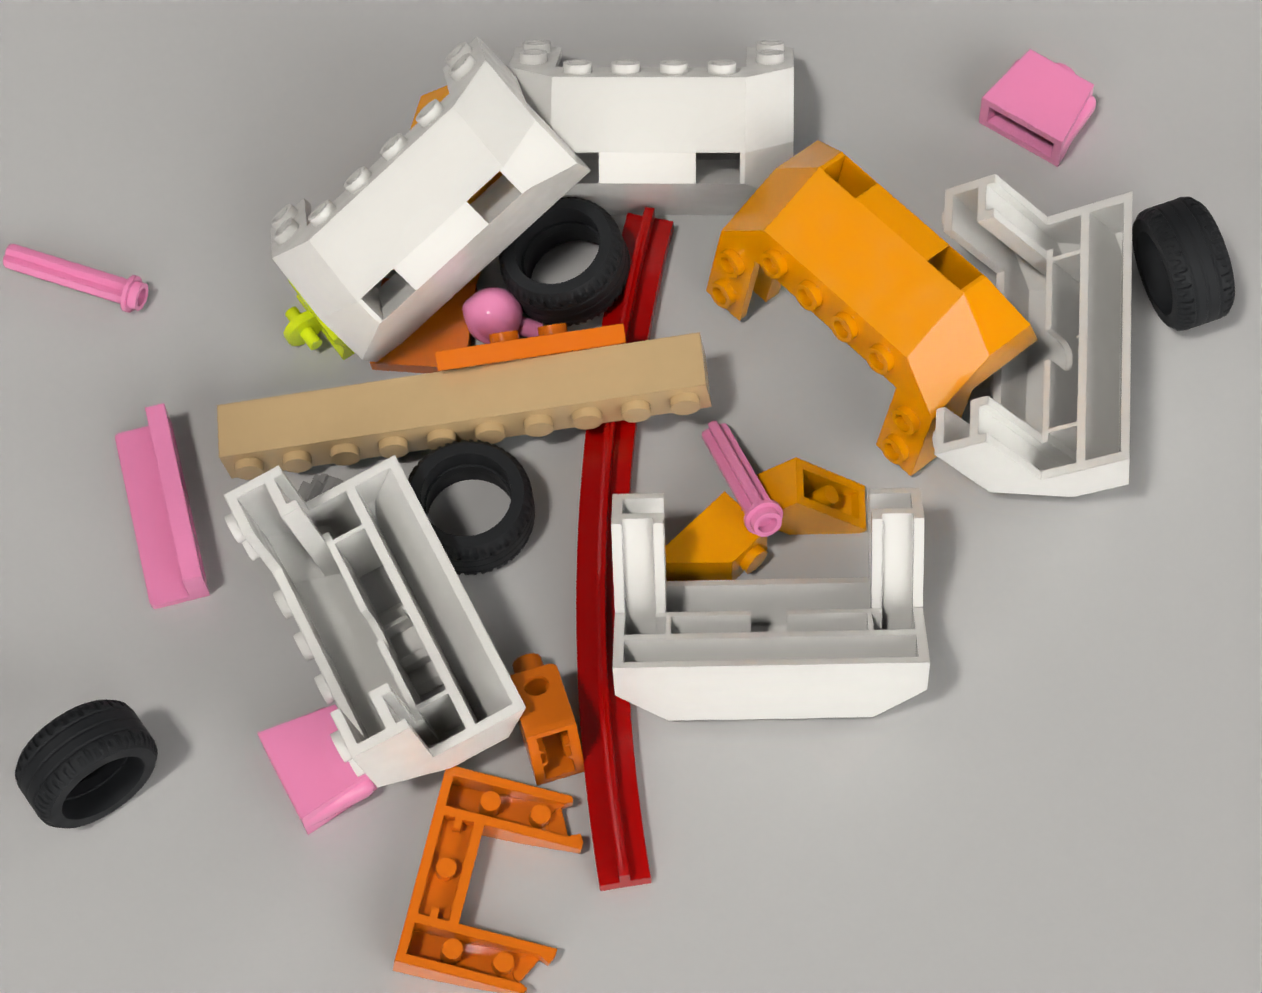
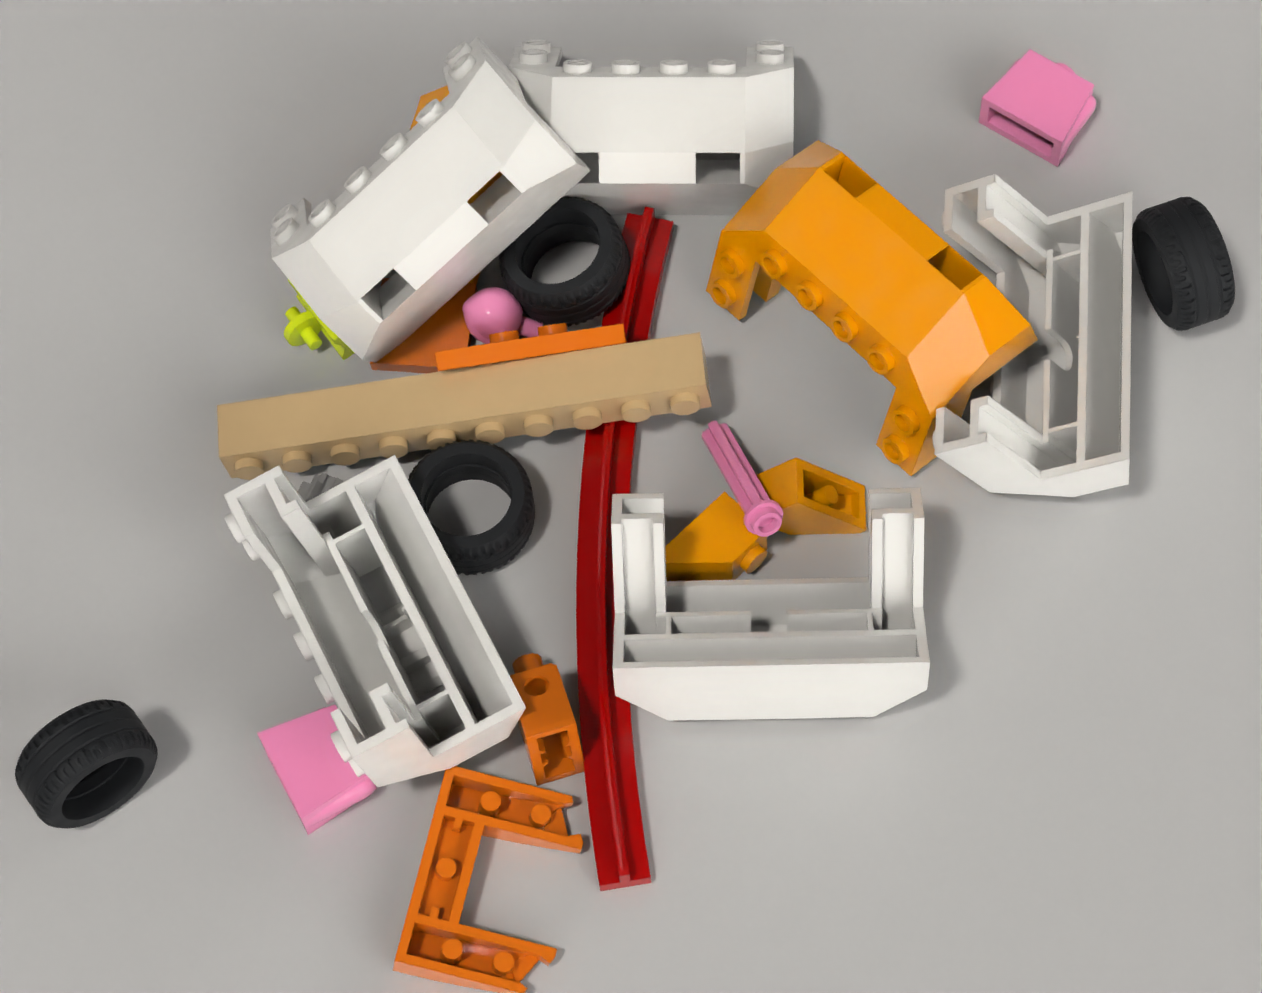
(129, 292): bright pink axle -> none
(161, 511): bright pink panel -> none

